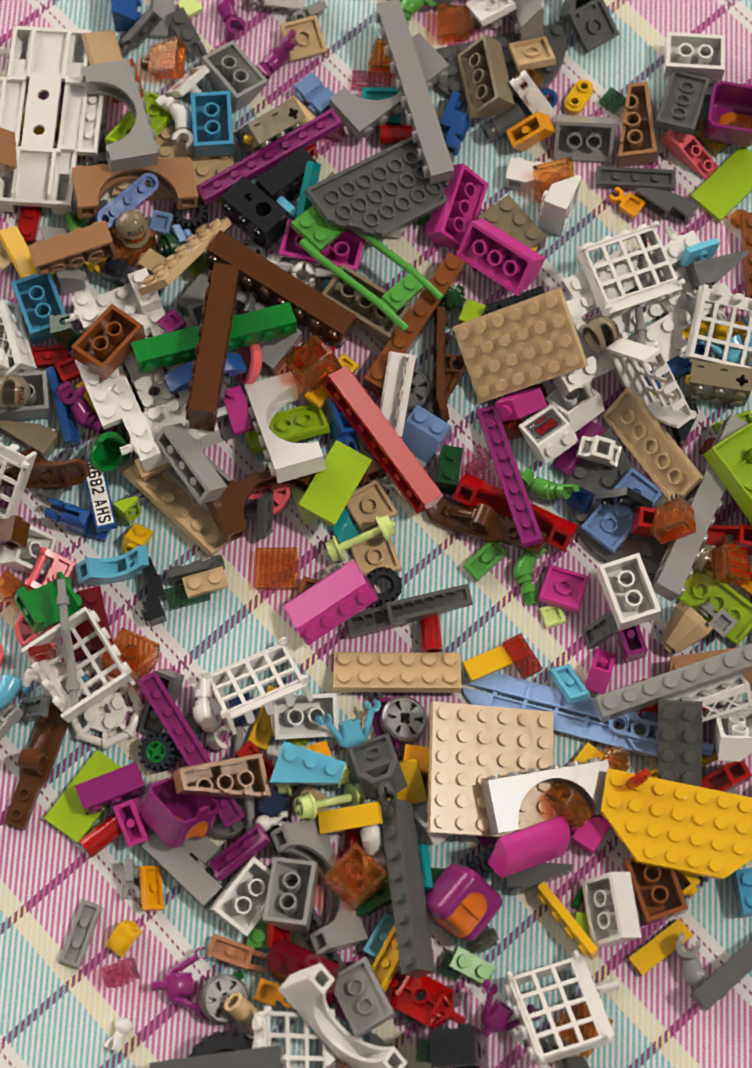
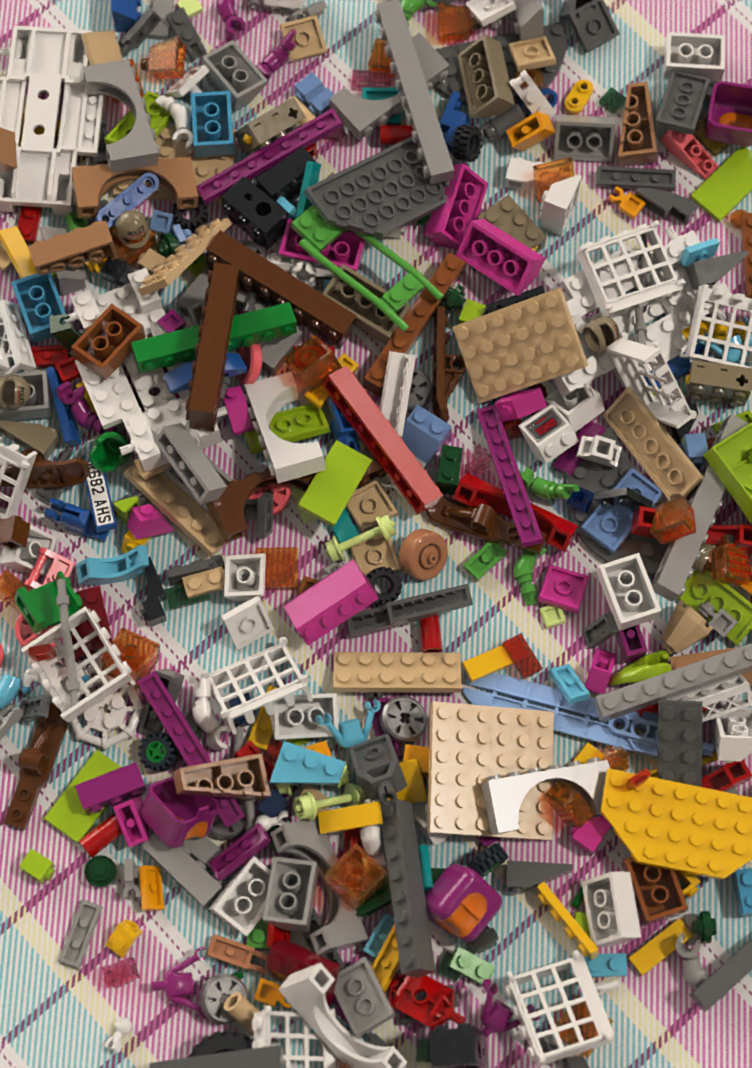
(37, 866): none -> lime brick
(100, 871): none -> dark green plate
(147, 522): none -> dark pink slope
(244, 577): none -> white slope
(247, 622): none -> white tile
(273, 750): none -> clear red tile
(423, 554): none -> nougat wheel
(467, 143): none -> black tyre
(530, 847): dark pink brick -> none
(607, 965): none -> medium azure plate
(643, 668): none -> lime animal
(694, 448): none -> medium blue brick
(704, 927): none -> dark green plate

